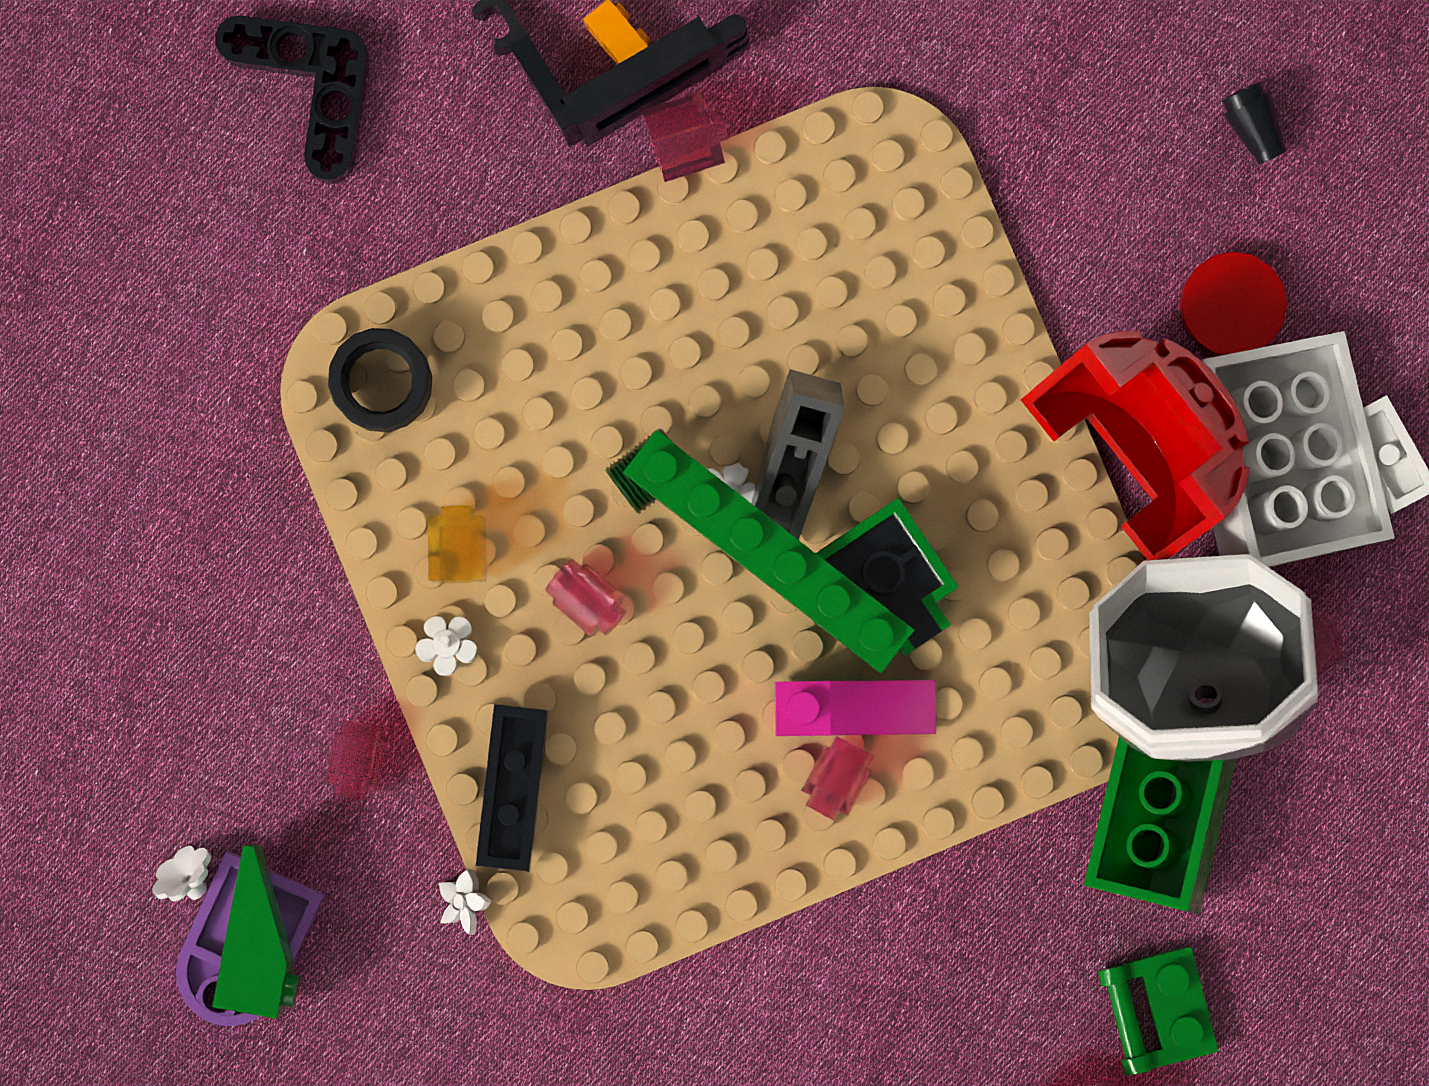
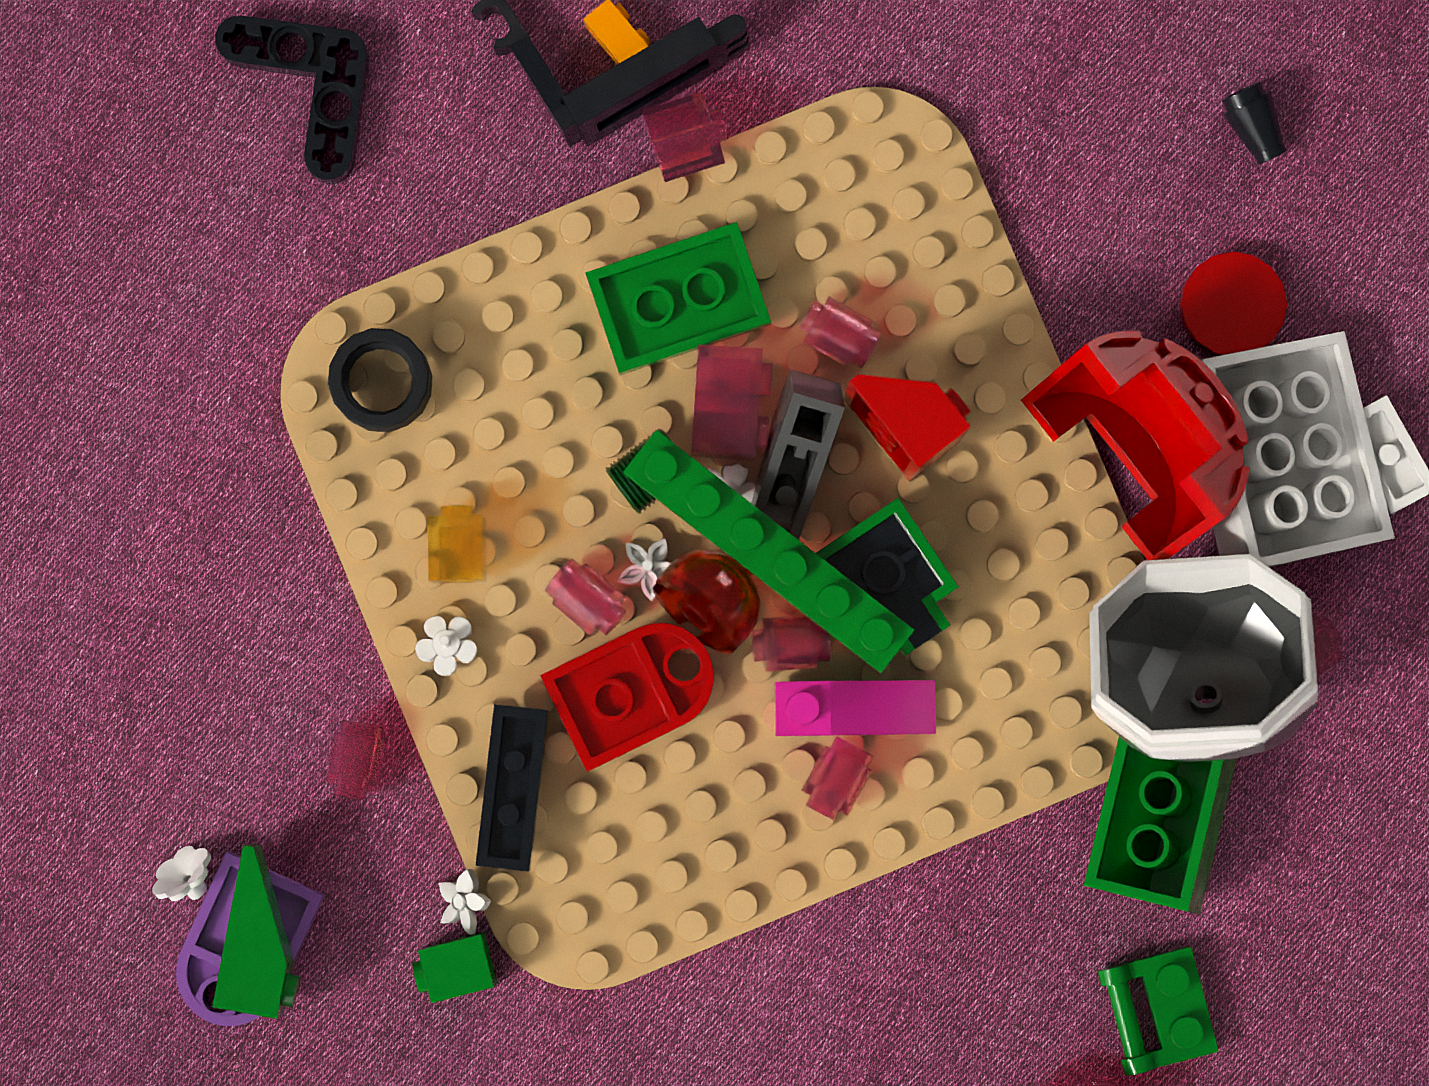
(455, 968): none -> green brick
(626, 693): none -> red tile
(646, 566): none -> white plant
(678, 298): none -> green plate
(712, 596): none -> clear red cylinder
(728, 402): none -> clear pink brick
(790, 643): none -> clear pink brick
(839, 332): none -> clear pink brick
(908, 419): none -> red slope

